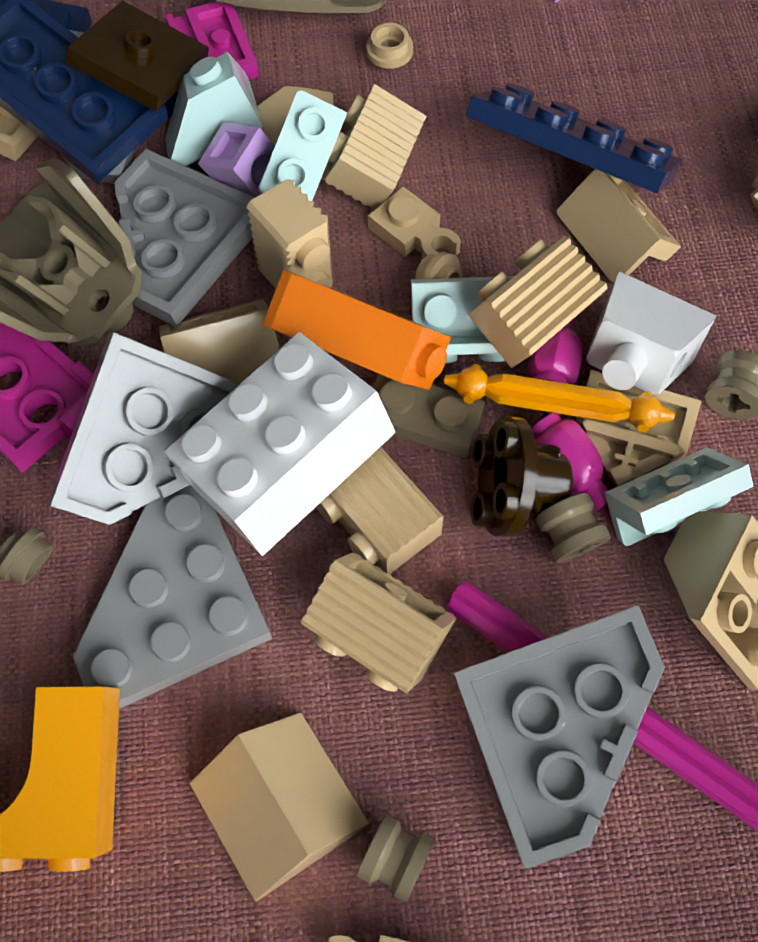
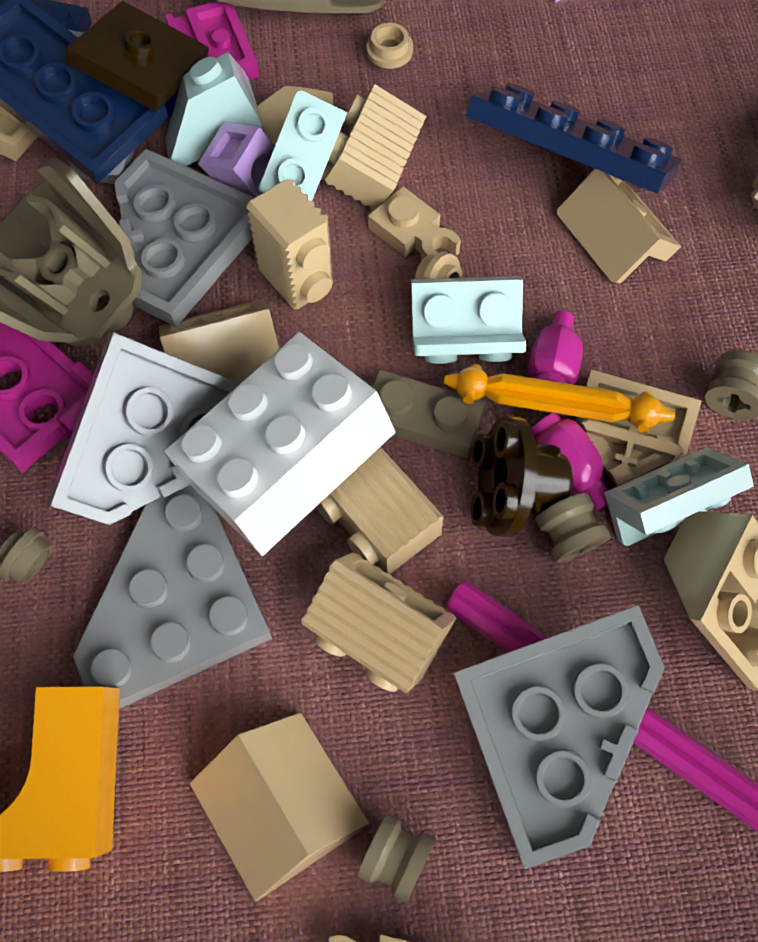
(357, 331): orange slope -> none
(537, 301): tan brick -> none
(646, 336): white torso -> none

